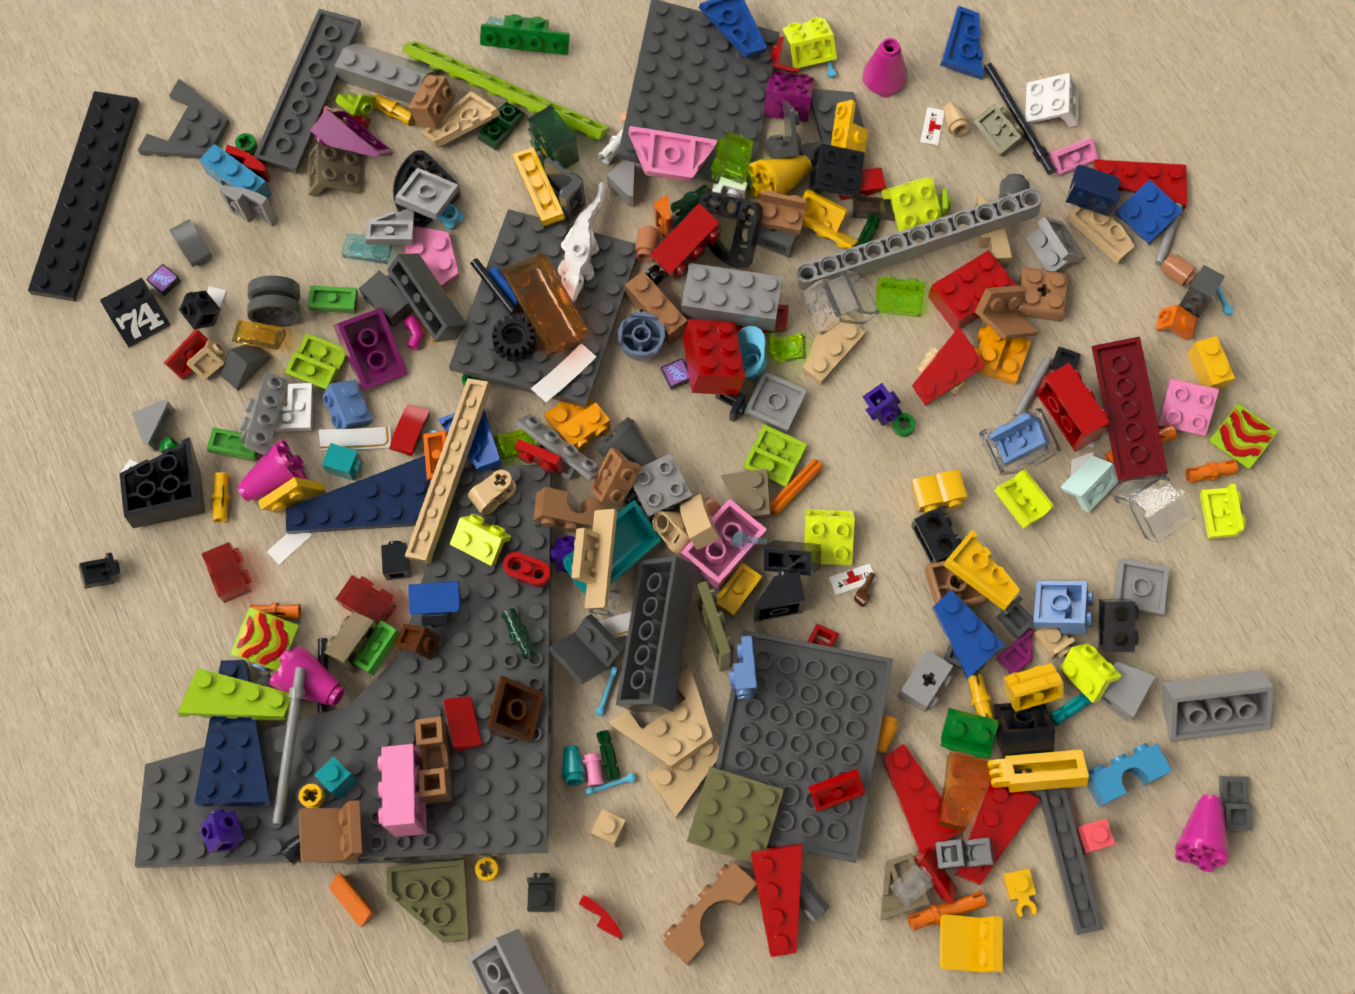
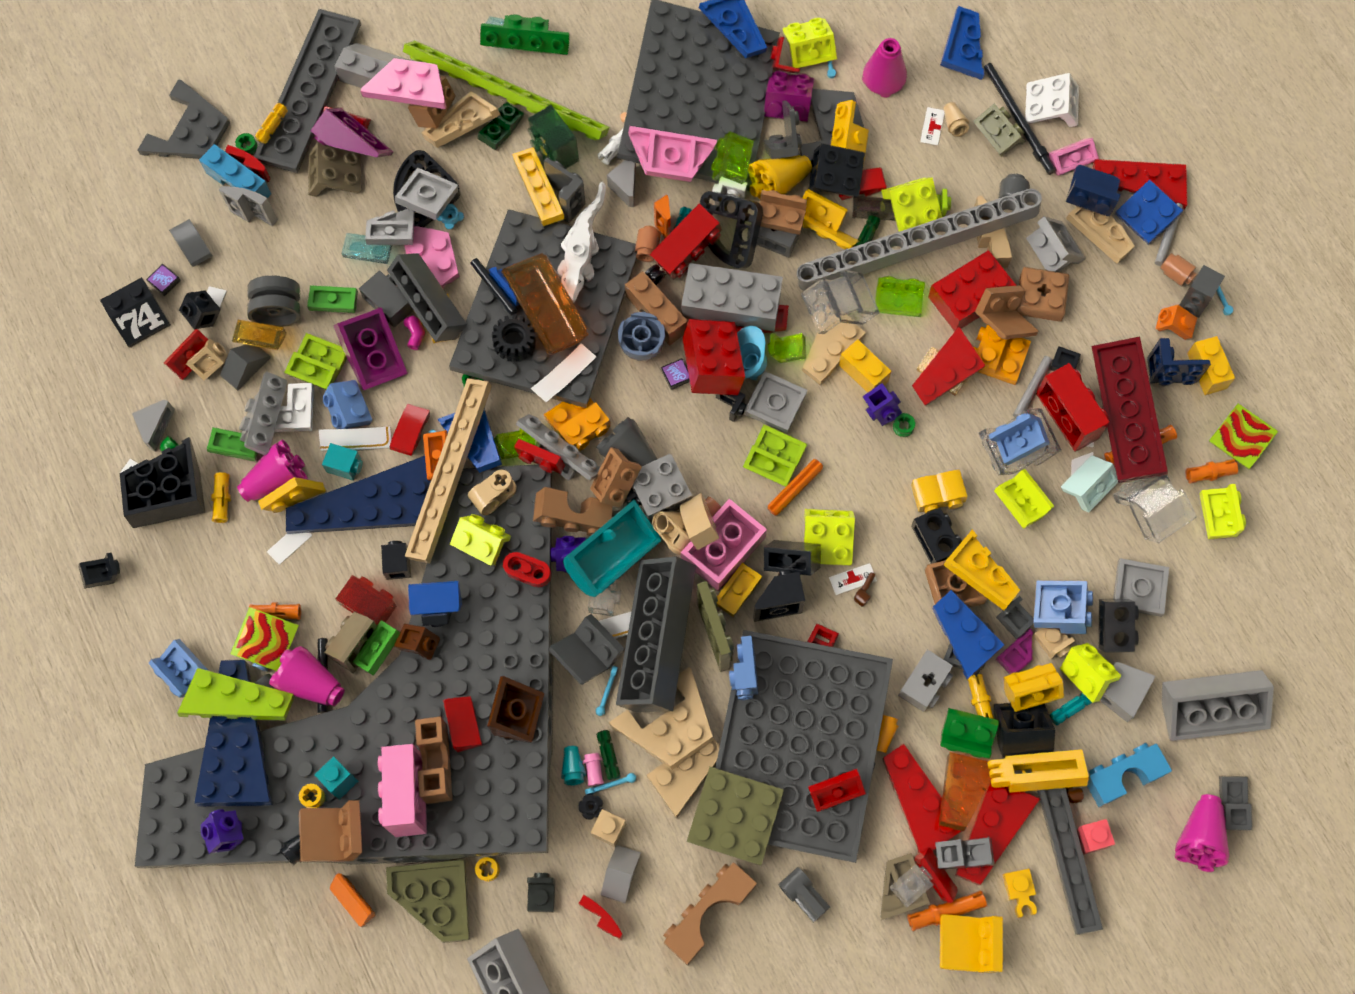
(84, 196): black plate -> none
(177, 667): none -> medium blue bracket
(227, 571): clear red brick -> none
(271, 123): none -> yellow axle
(296, 694): light grey bar -> none
(356, 104): lime bracket -> none
(393, 109): yellow pin -> none
(407, 83): none -> bright pink wing
(518, 633): clear green pin -> none
(584, 806): none -> black plate
(594, 558): tan bracket -> none
(620, 873): none -> light grey slope
(689, 201): clear green pin -> none
(739, 539): clear light blue hand -> none
(751, 491): dark tan wing -> none
(778, 887): red wing -> none
(864, 366): none -> yellow brick
(1075, 795): none -> reddish brown hand
(1166, 370): none -> dark blue bracket
(1188, 406): bright pink plate -> none

